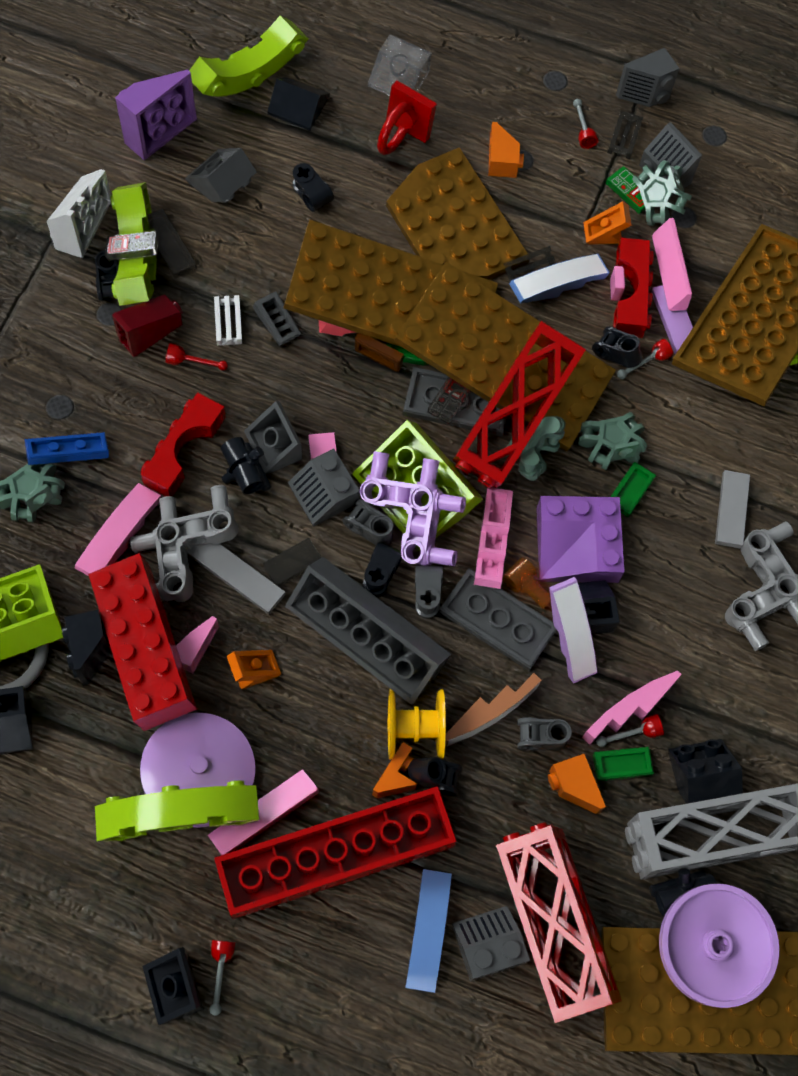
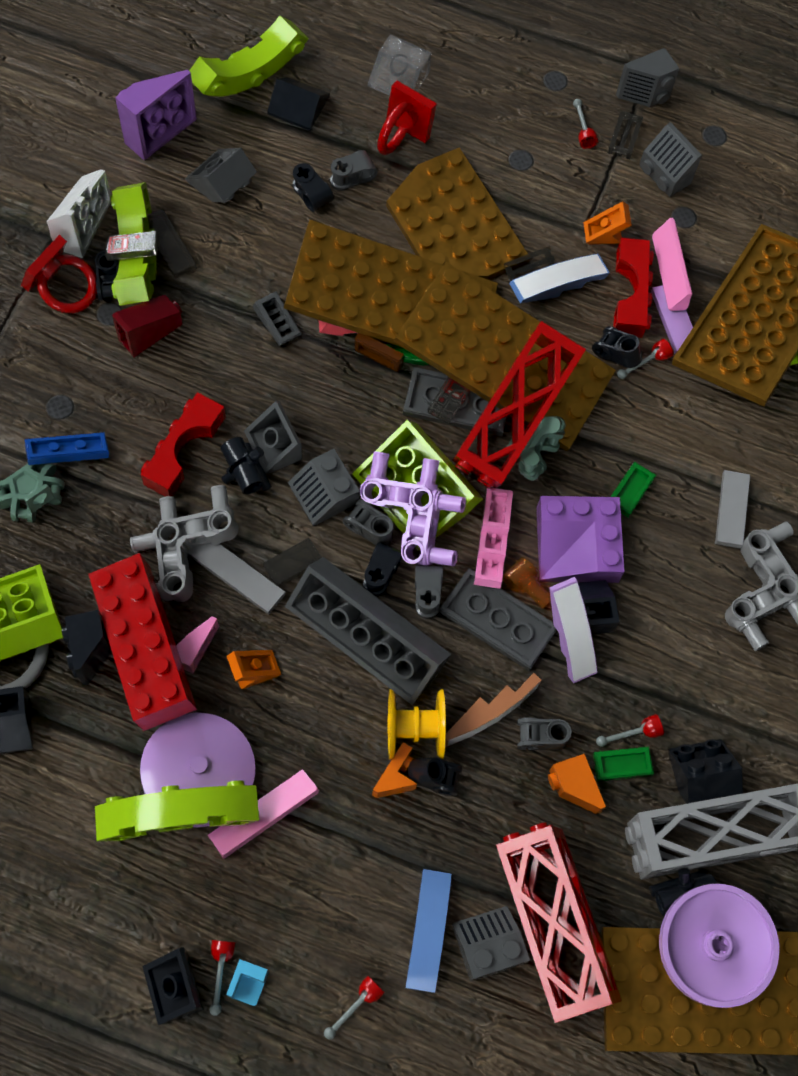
(48, 265): none -> red tile
(115, 533): bright pink slope -> none
(176, 355): red hinge -> none
(227, 302): white tile -> none
(247, 983): none -> medium azure panel
(321, 443): bright pink tile -> none
(334, 852): red brick -> none
(355, 168): none -> dark grey piece
(368, 992): none -> hinge
(503, 153): orange slope -> none
(615, 435): sand green piece -> none
(617, 283): bright pink tile -> none
(624, 186): green tile -> none
(638, 702): bright pink slope -> none
(658, 191): sand green piece -> none

